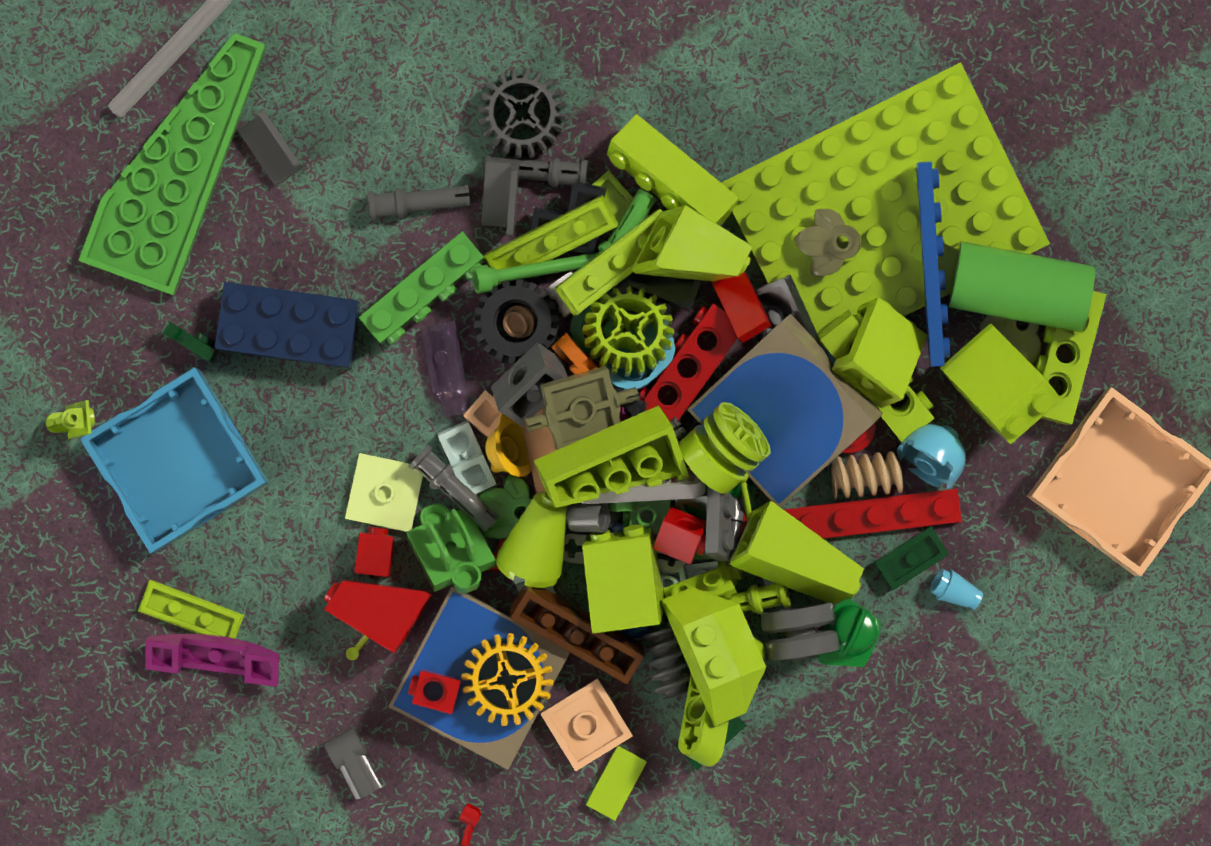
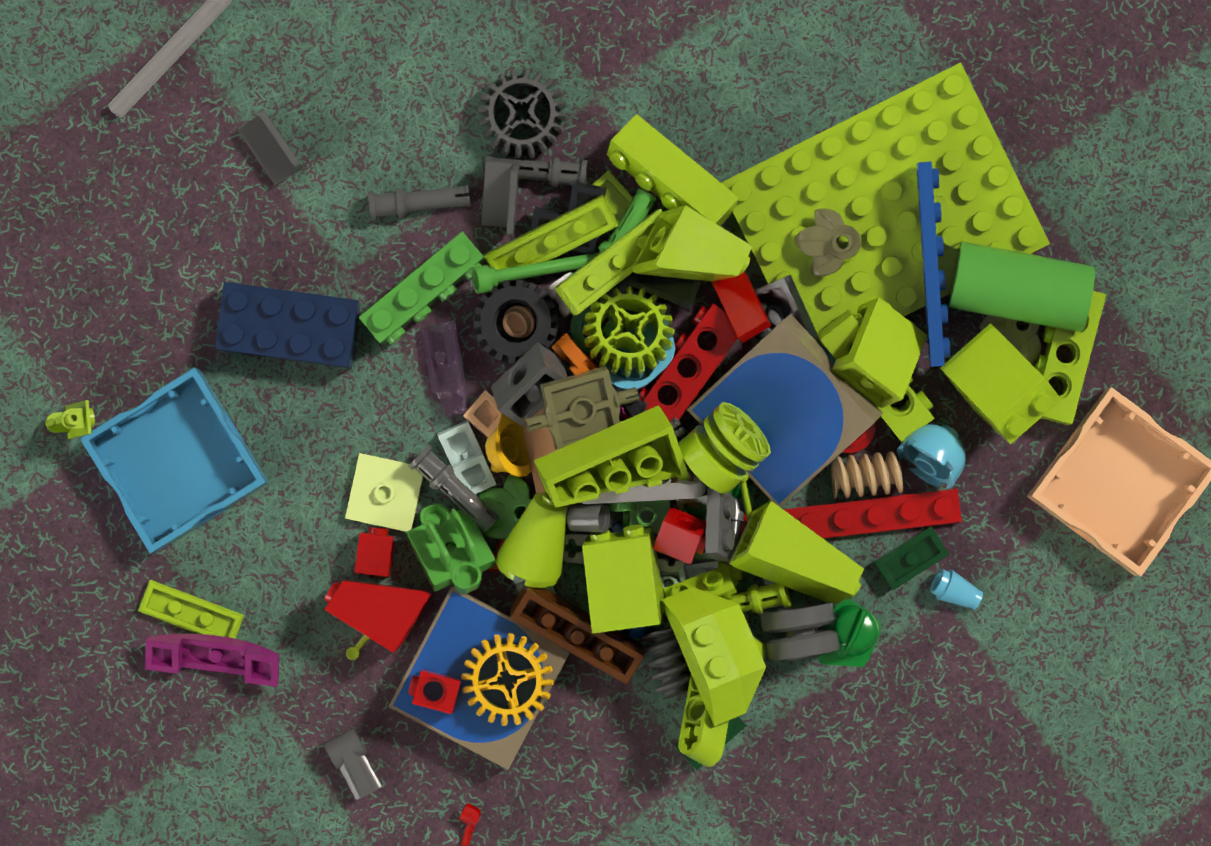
(160, 200): bright green wing -> none
(199, 344): dark green plate -> none
(586, 724): light nougat plate -> none
(616, 783): lime tile -> none

